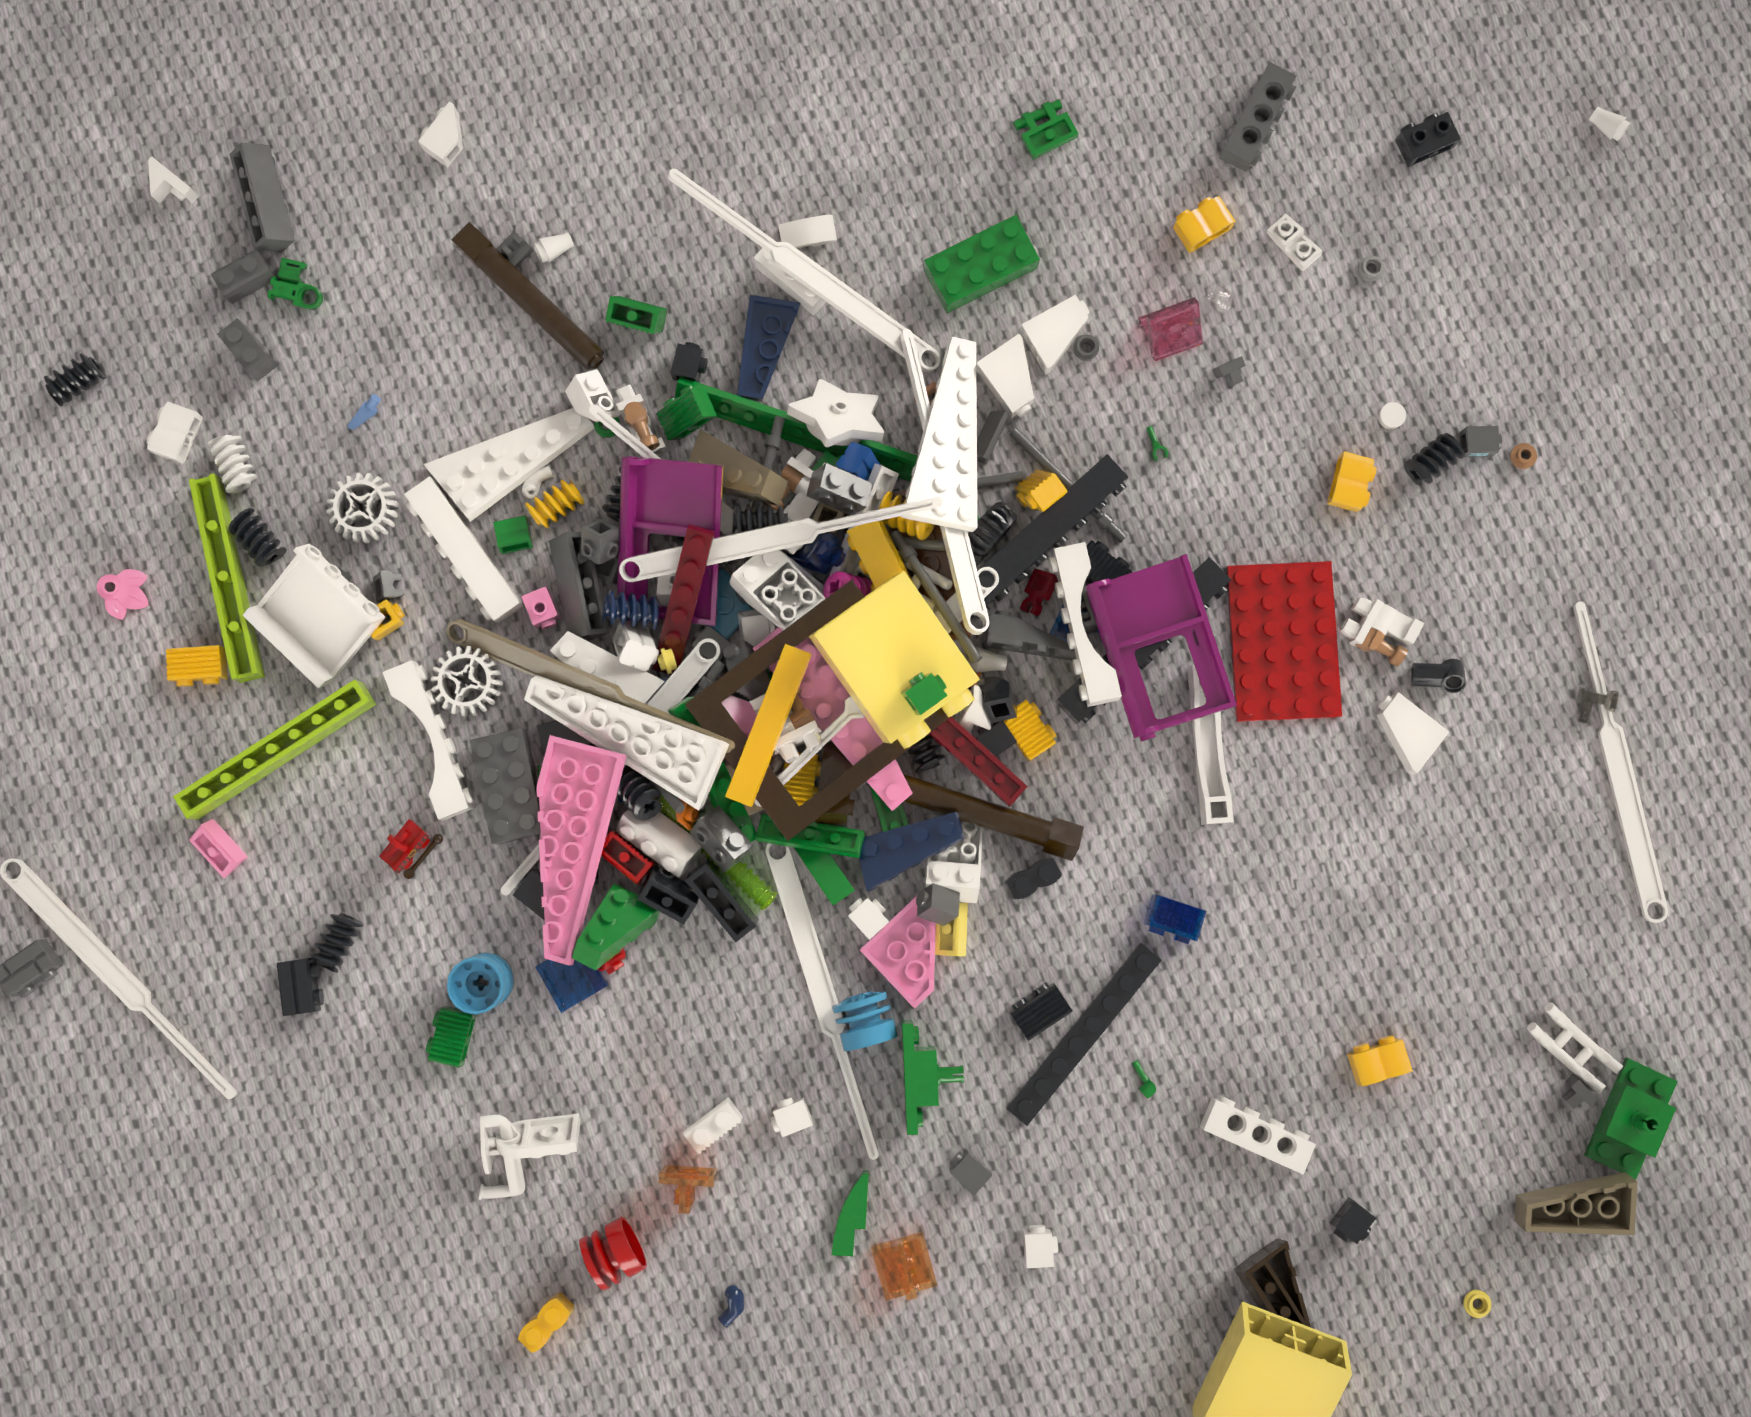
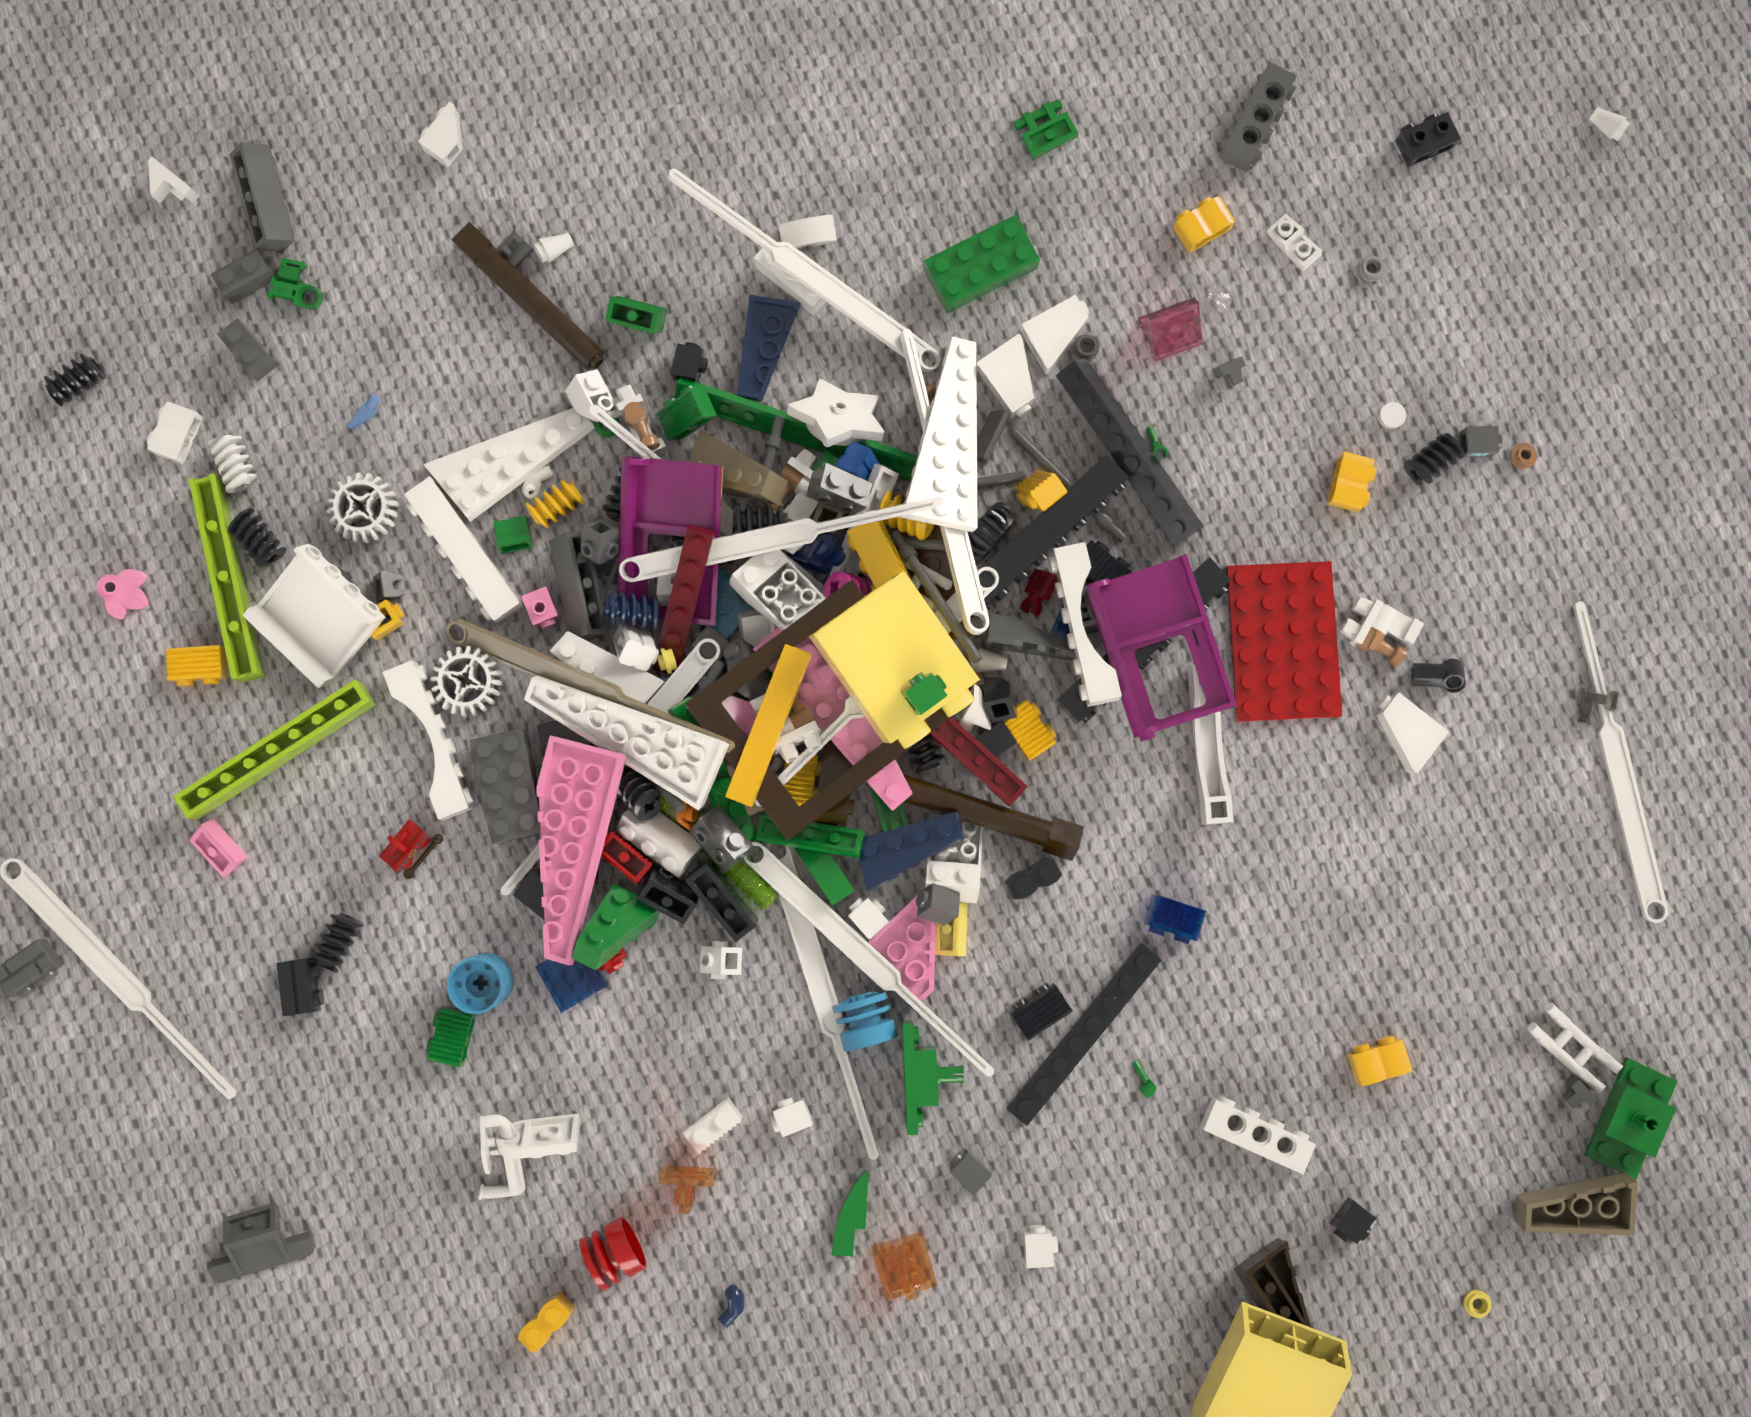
(256, 1244): none -> dark grey plate
(720, 960): none -> white brick
(852, 944): none -> white piece
(1129, 451): none -> black brick

